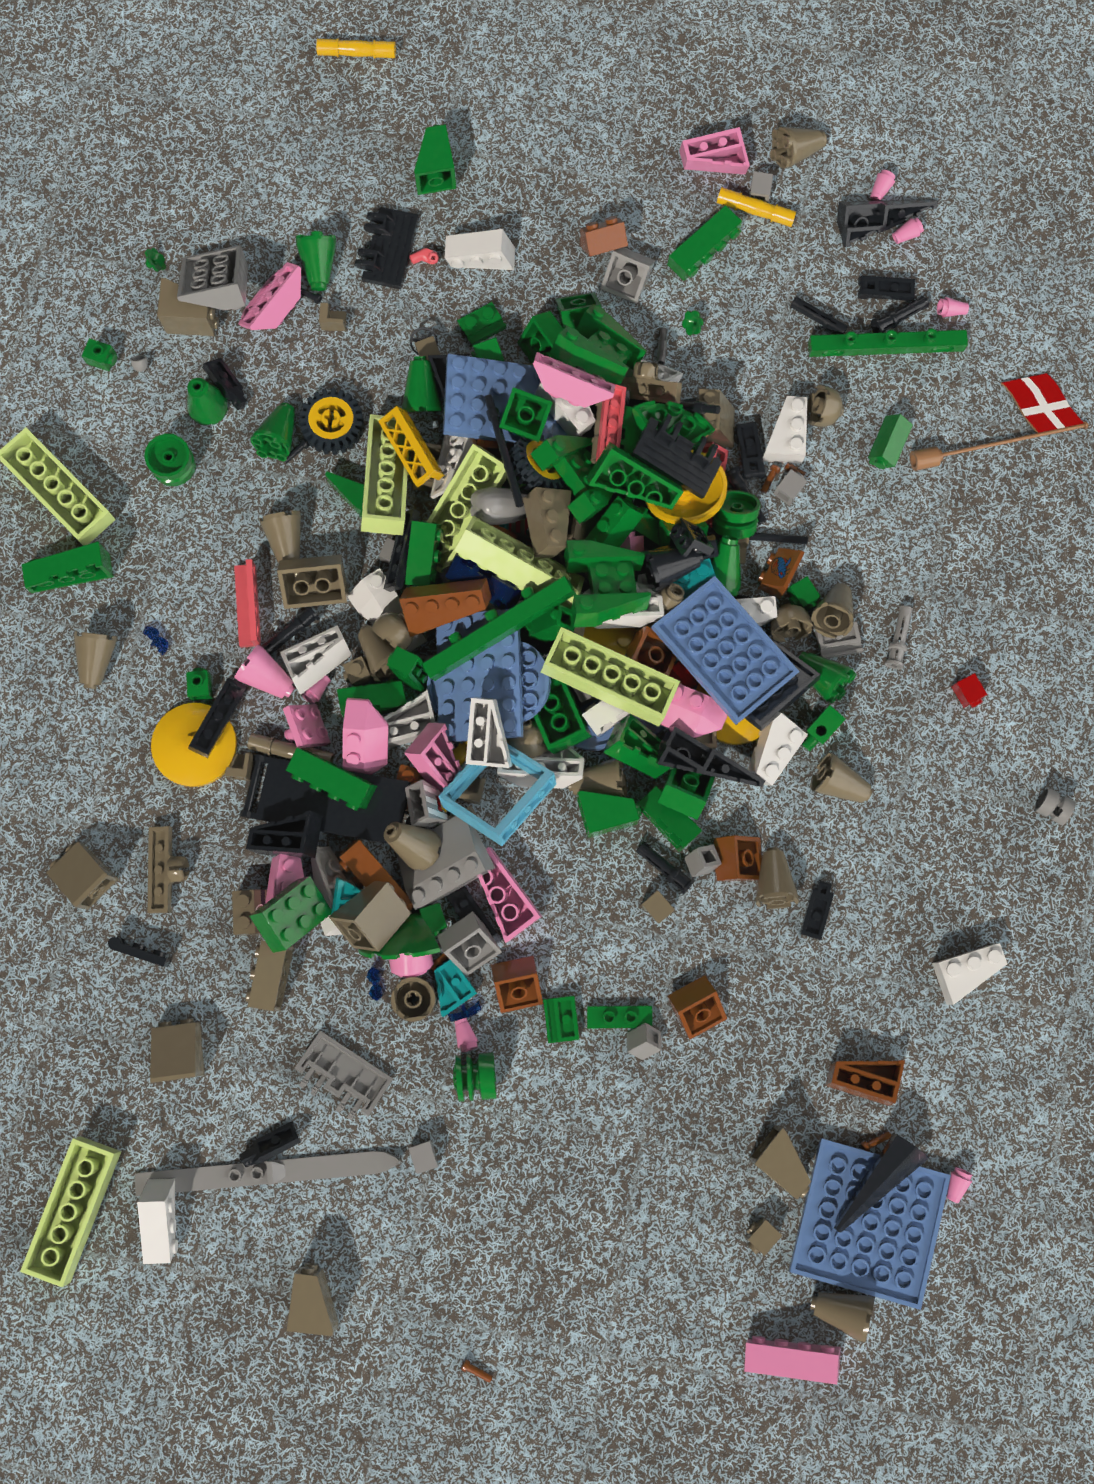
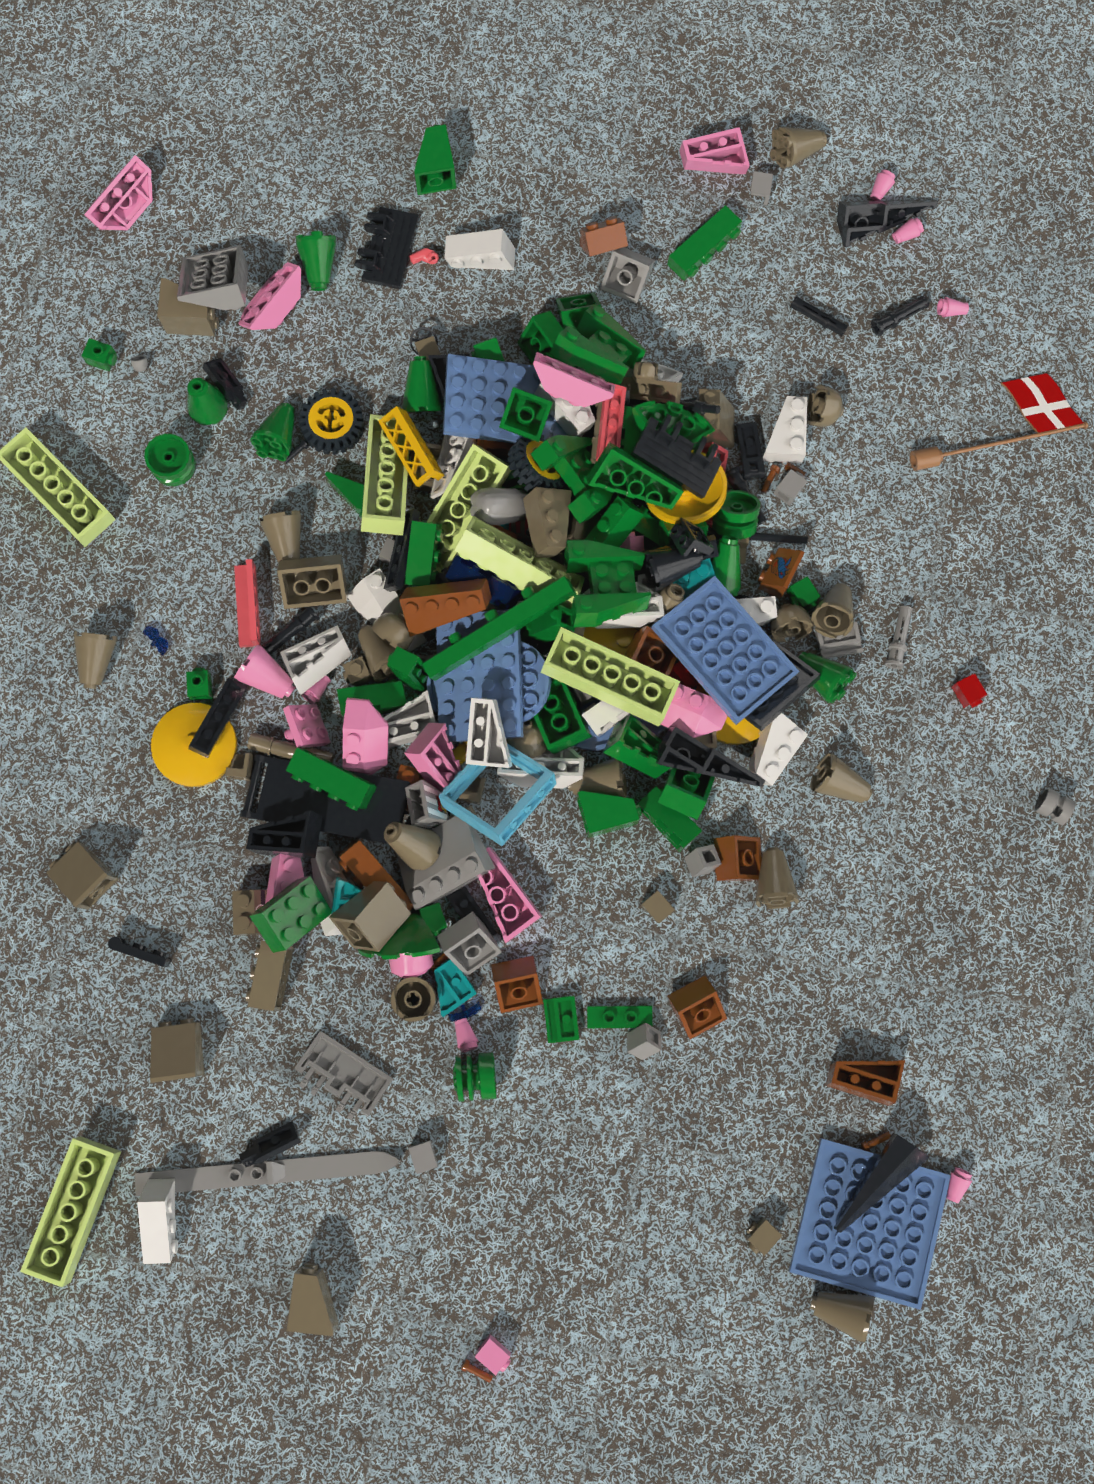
(68, 568): green wedge -> none
(123, 198): none -> bright pink wedge
(155, 260): green plant -> none
(163, 869): dark tan plate -> none
(316, 297): black piece -> none
(331, 320): dark tan panel -> none
(356, 48): yellow piece -> none
(374, 978): clear blue piece -> none
(481, 324): green plate -> none
(493, 1355): none -> bright pink brick
(494, 416): black bar -> none
(662, 347): flat silver pin -> none
(672, 873): black pin -> none
(692, 322): green plant -> none
(756, 207): yellow piece -> none
(781, 1163): dark tan slope -> none
(792, 1360): bright pink wedge -> none
(817, 911): black hinge -> none
(829, 721): green torso -> none
(886, 288): black plate -> none
(887, 343): green piece -> none
(890, 441): green brick -> none
(967, 971): white wedge -> none

